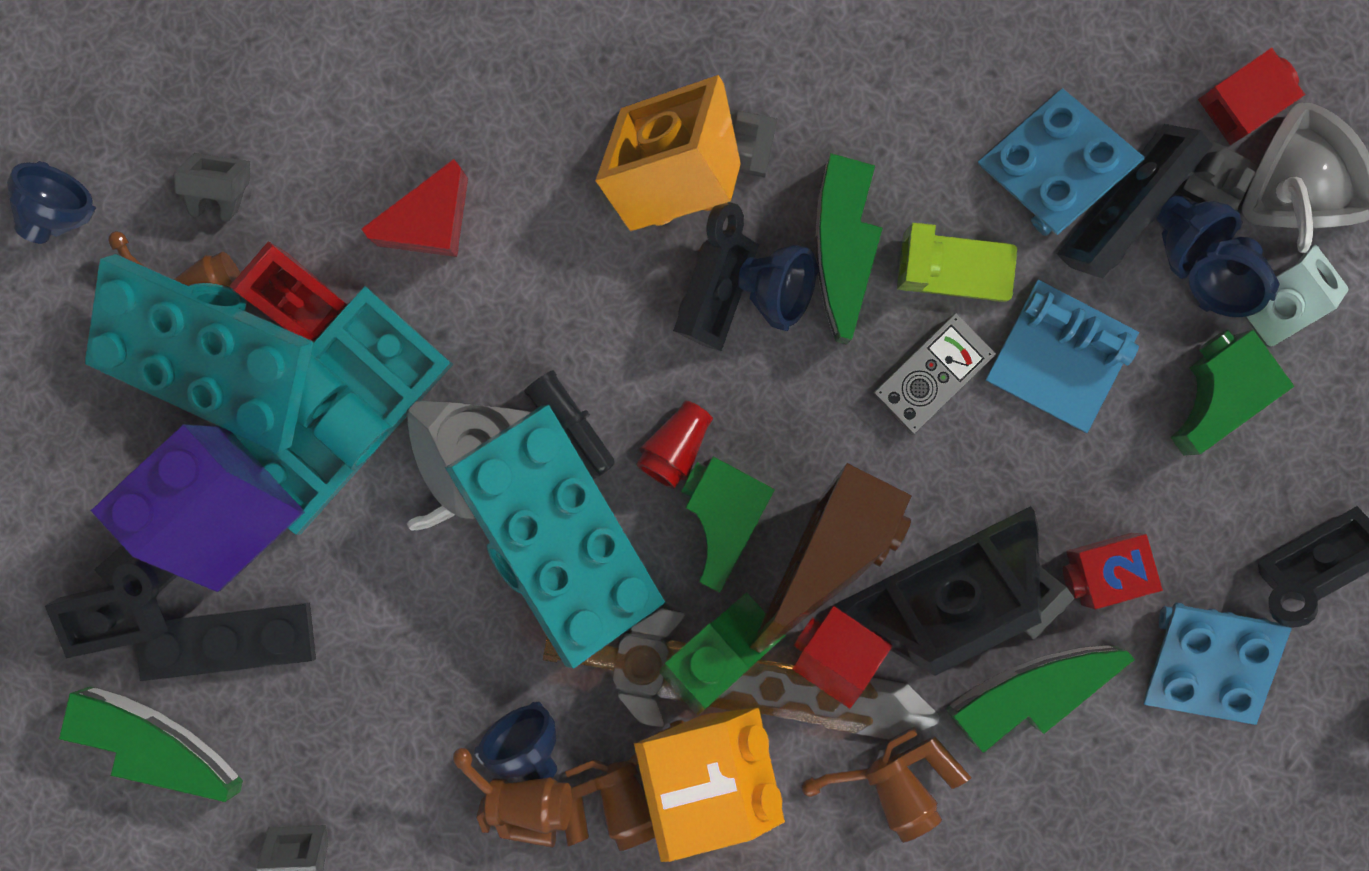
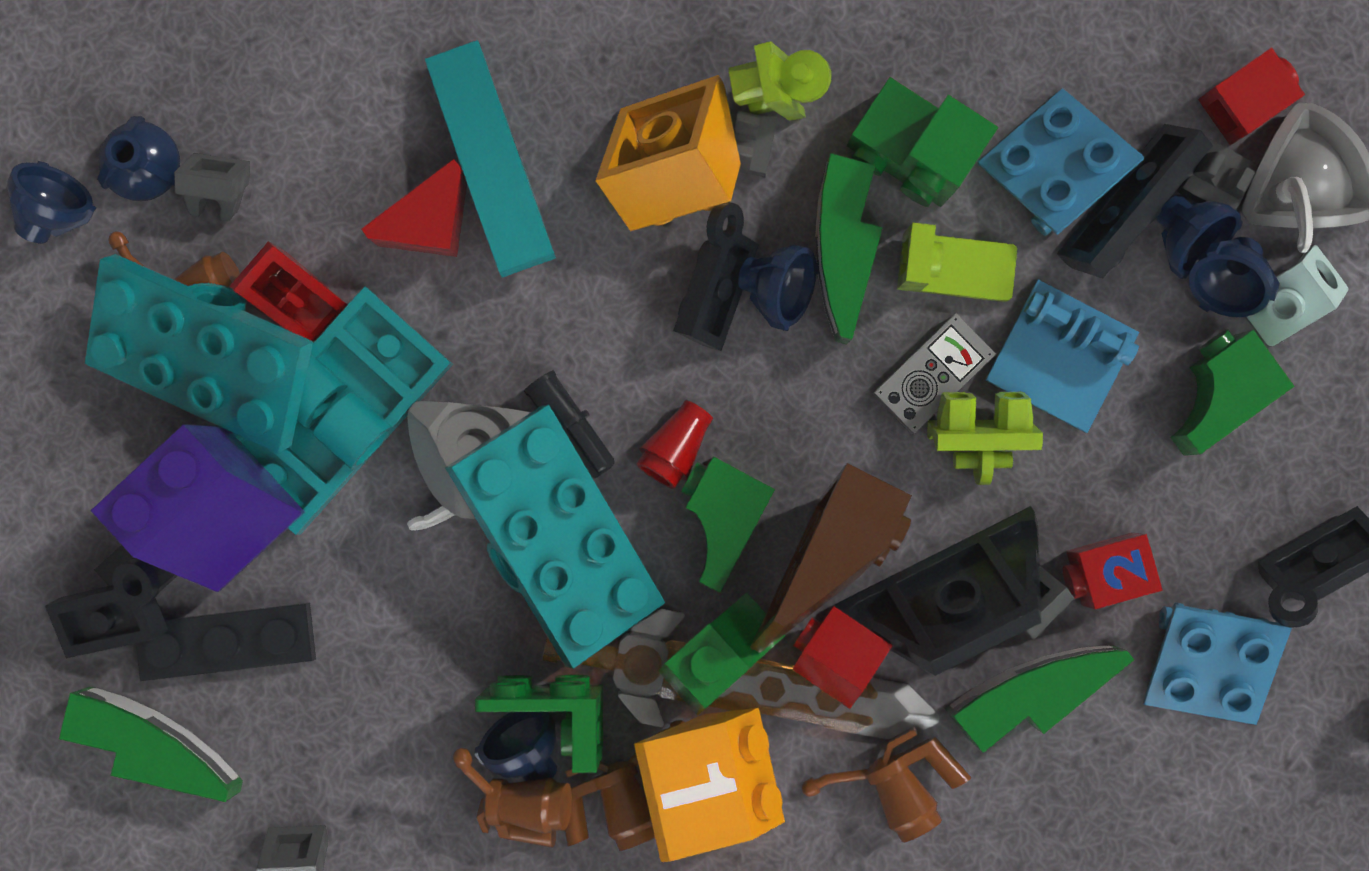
(151, 167): none -> dark blue piece
(490, 159): none -> teal slope
(571, 693): none -> green bracket
(780, 81): none -> lime hips
(921, 143): none -> green brick
(960, 431): none -> lime hips

